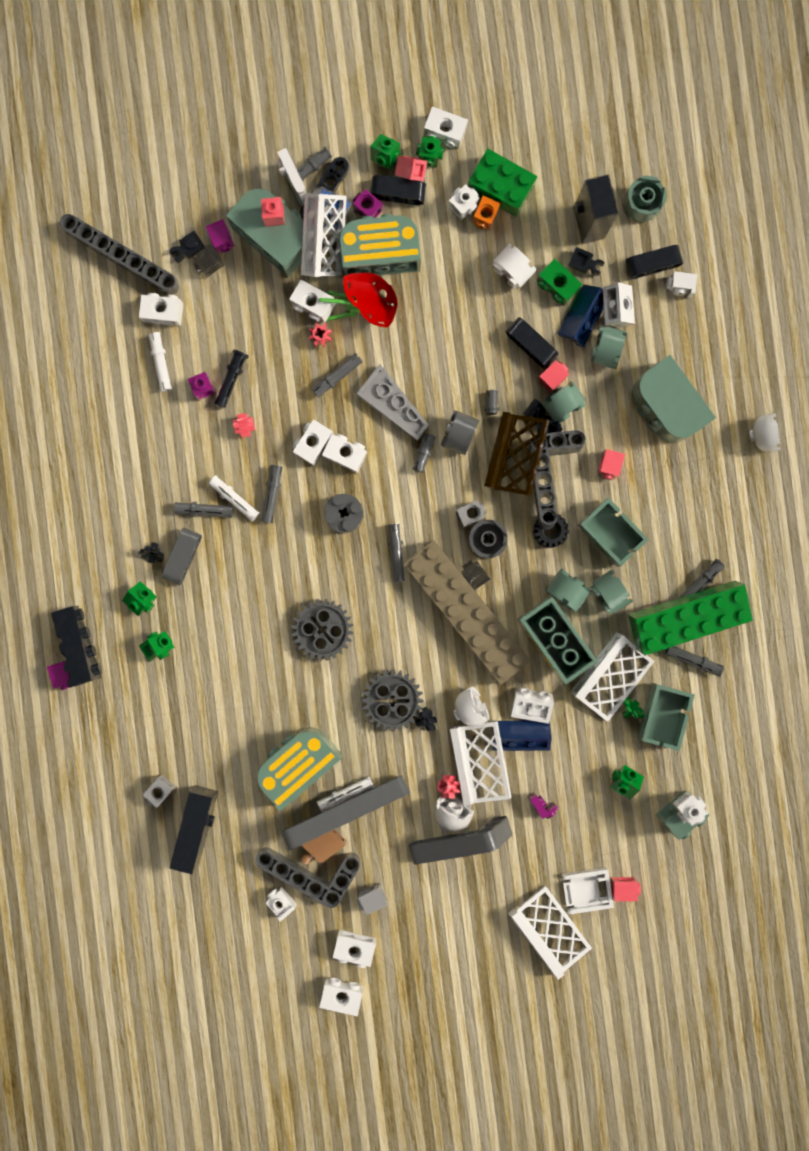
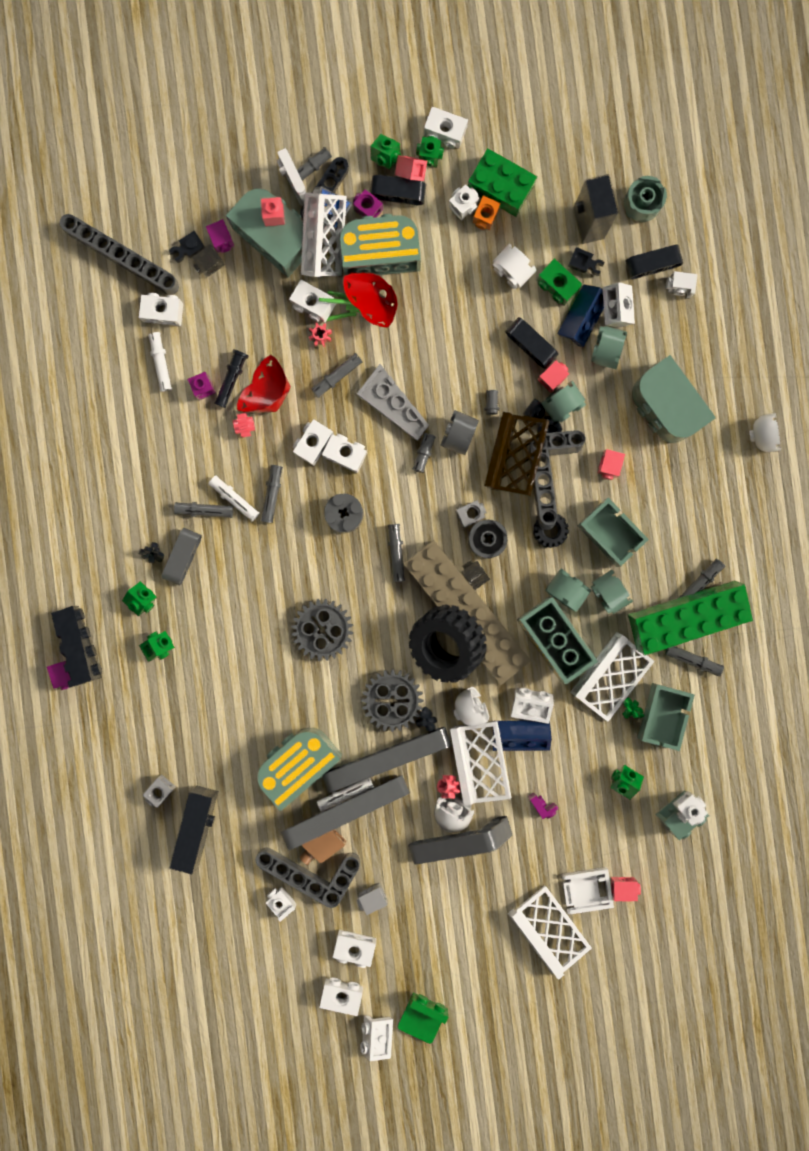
(267, 391): none -> red piece
(377, 1038): none -> white bracket
(386, 759): none -> dark grey beam
(423, 1018): none -> green bracket
(433, 657): none -> black tyre

